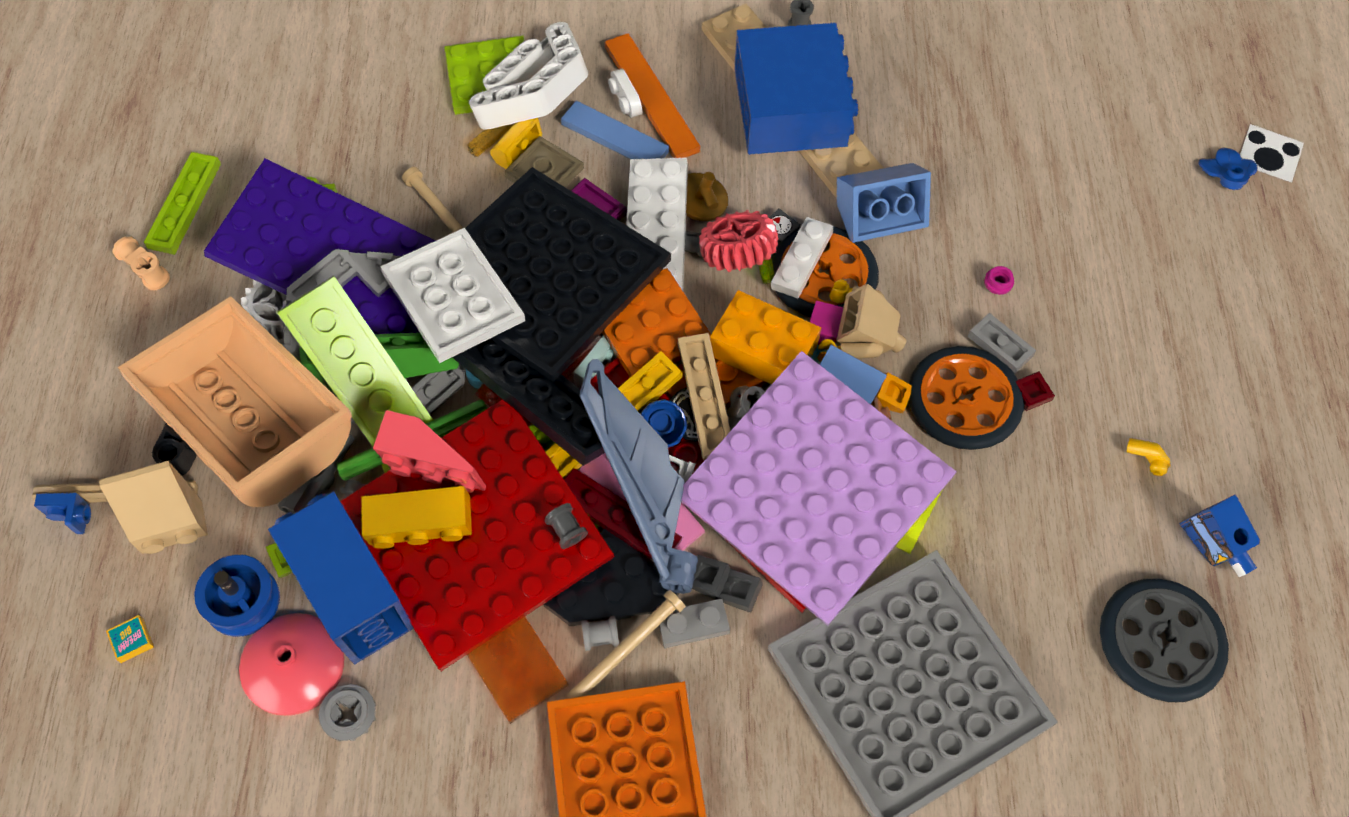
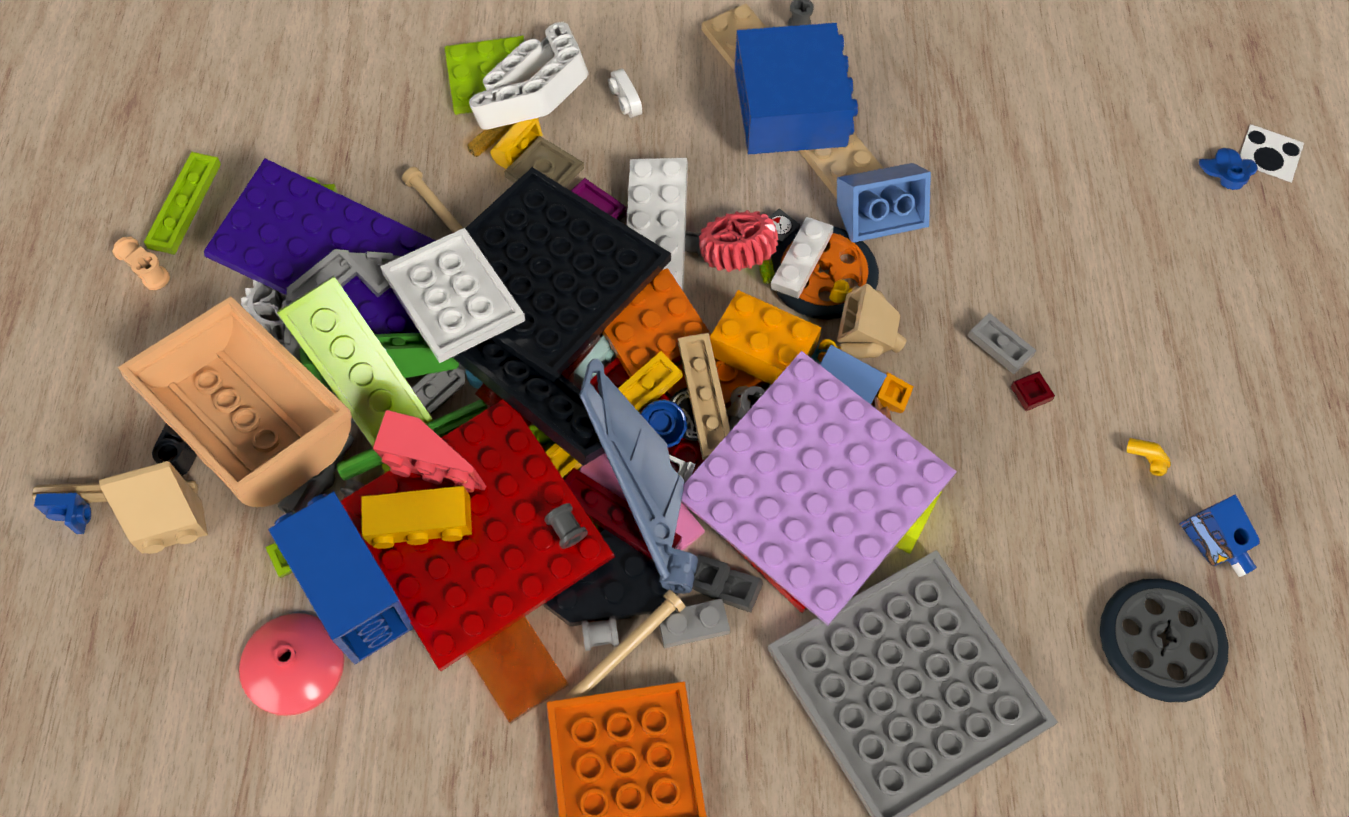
(130, 639): tile -> none
(237, 595): blue wheel -> none
(331, 714): light grey gear -> none
(612, 133): medium blue tile -> none
(653, 97): orange tile -> none
(705, 197): pearl gold shield -> none
(827, 317): dark pink brick -> none
(971, 435): wedge -> none
(1000, 274): dark pink plate -> none

